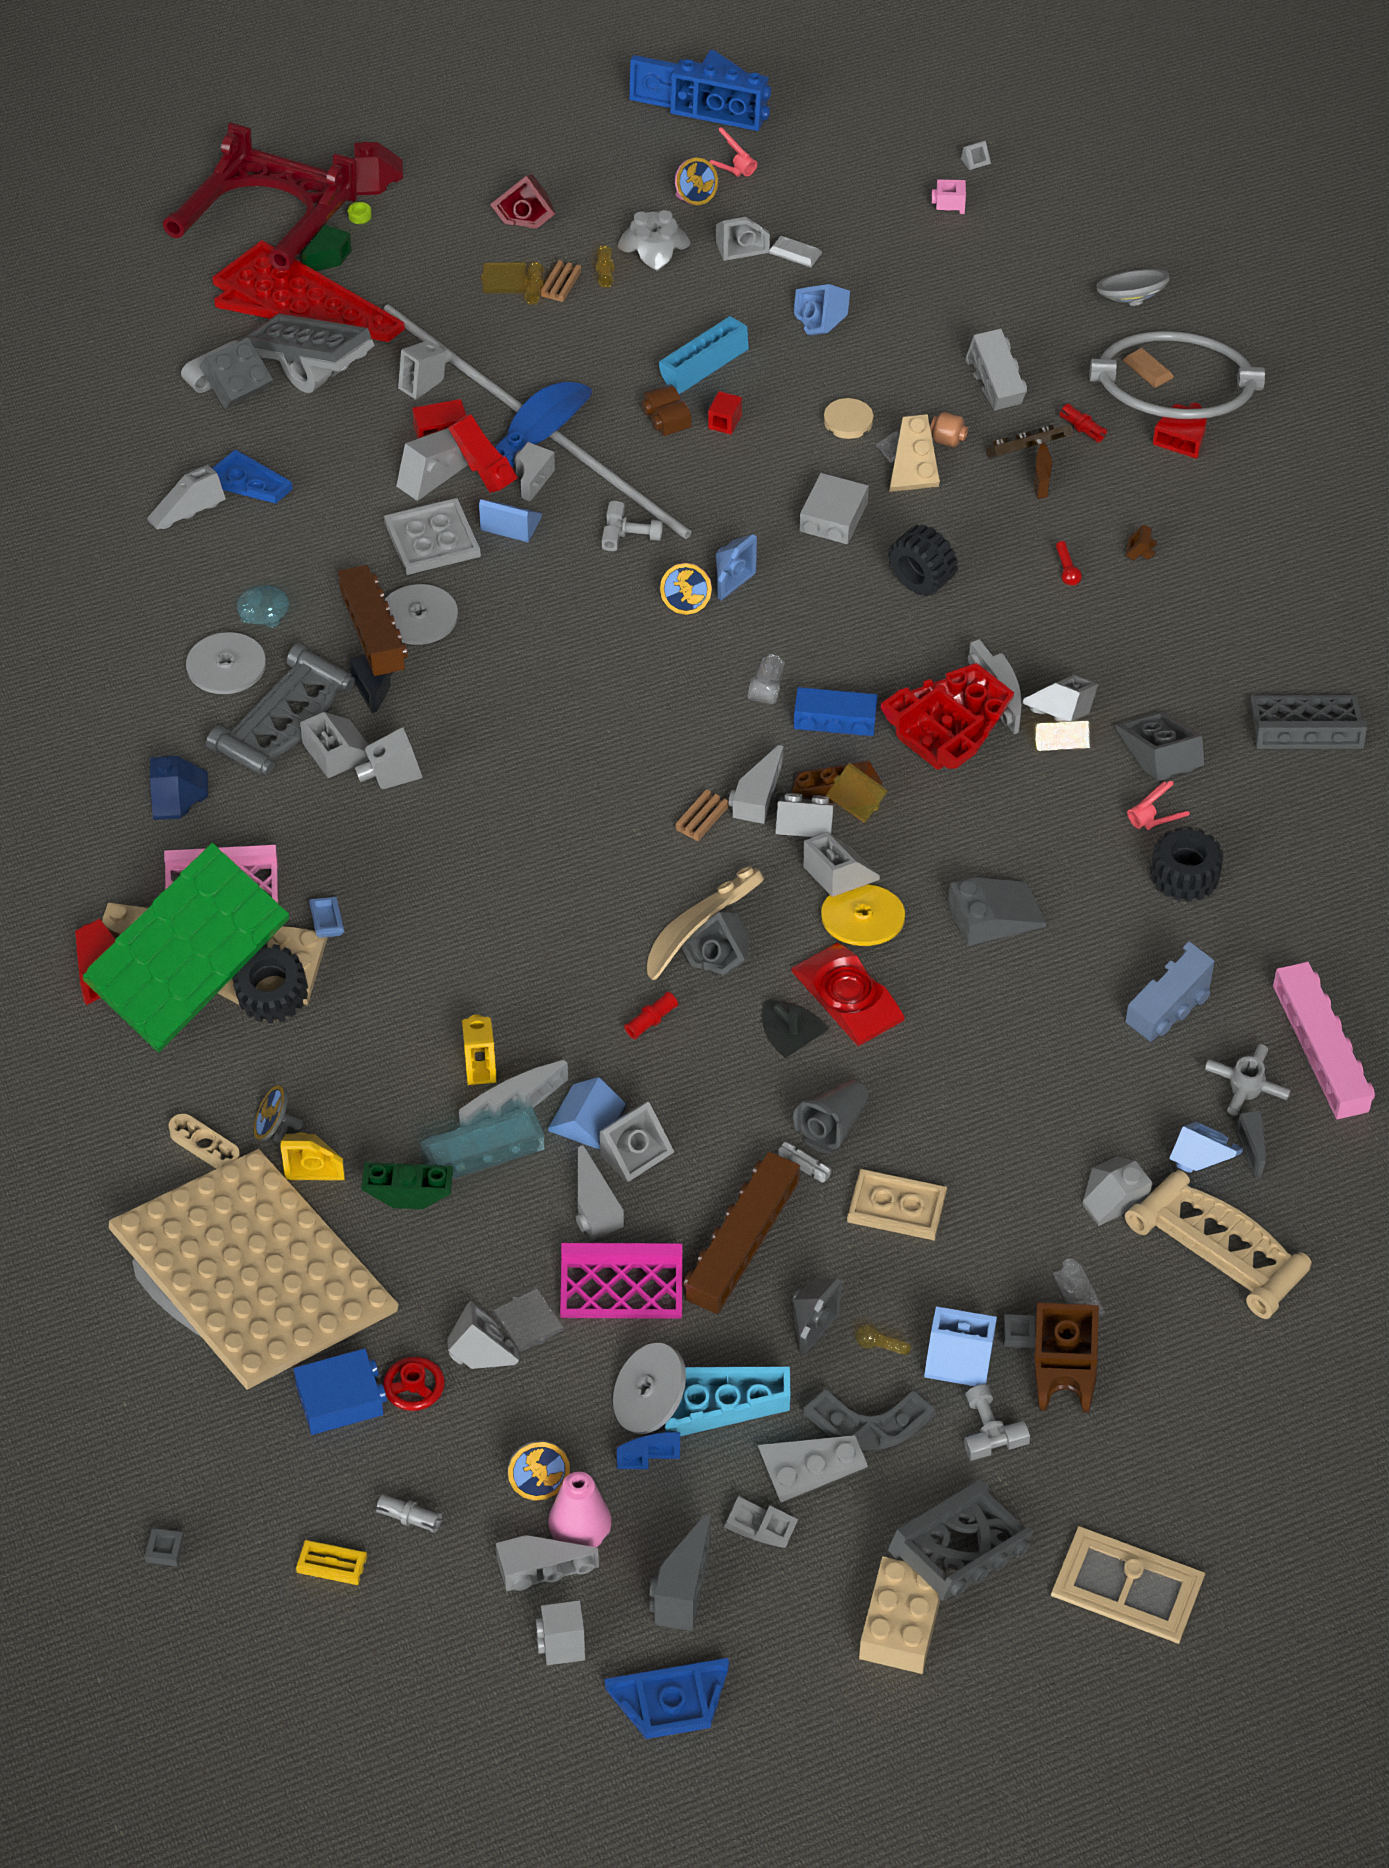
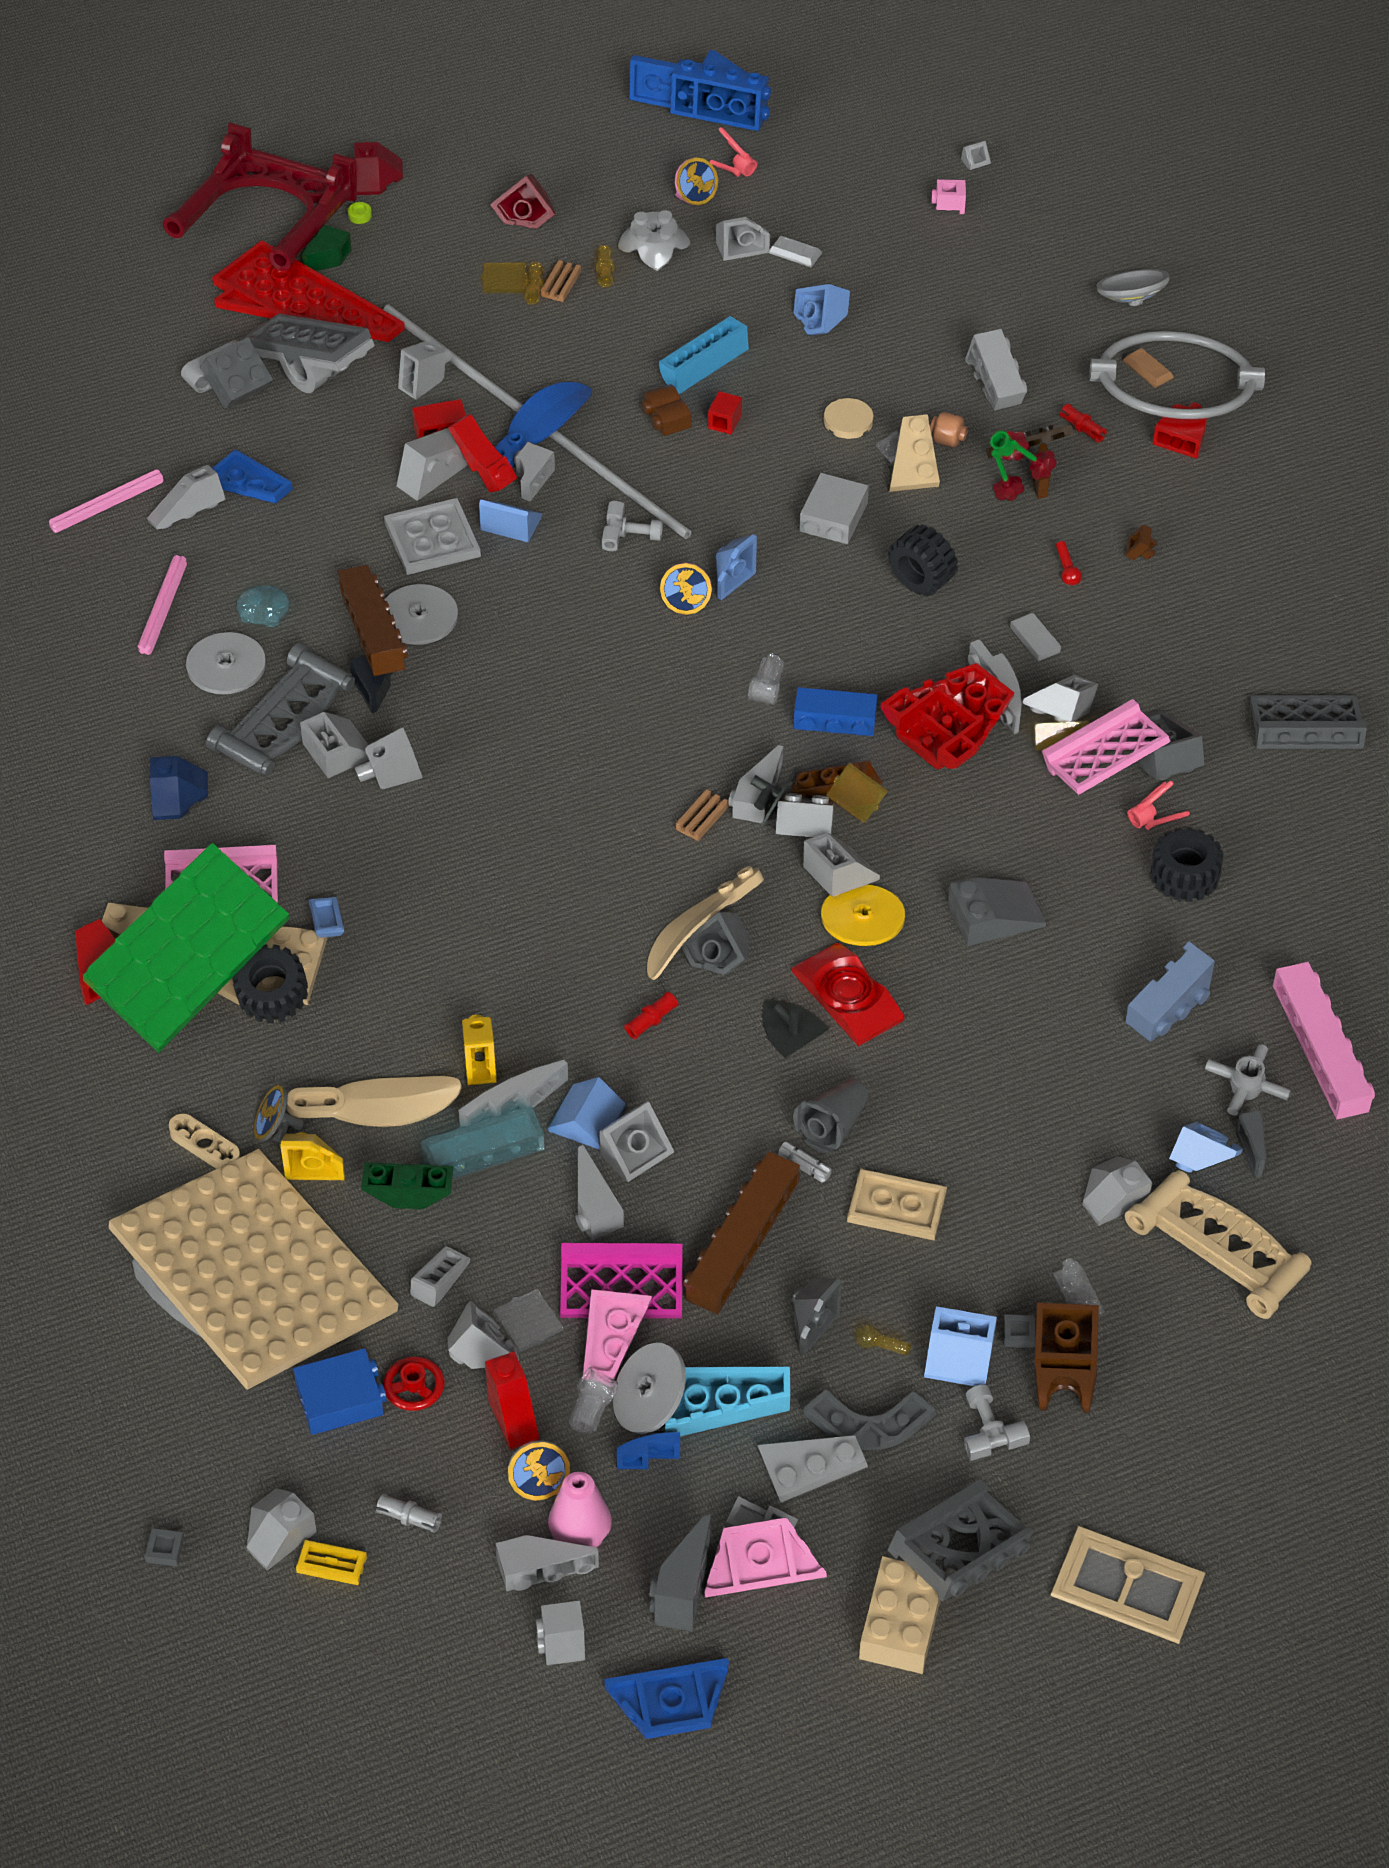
(106, 501): none -> bright pink axle
(162, 605): none -> bright pink axle
(278, 1527): none -> light grey slope
(377, 1101): none -> tan plant
(431, 1291): none -> light grey slope
(511, 1400): none -> red slope
(595, 1393): none -> clear piece
(611, 1328): none -> bright pink wing
(760, 1558): none -> bright pink wing
(768, 791): none -> pearl dark grey shield
(1014, 446): none -> dark red plant
(1035, 637): none -> light grey tile
(1101, 737): none -> bright pink fence

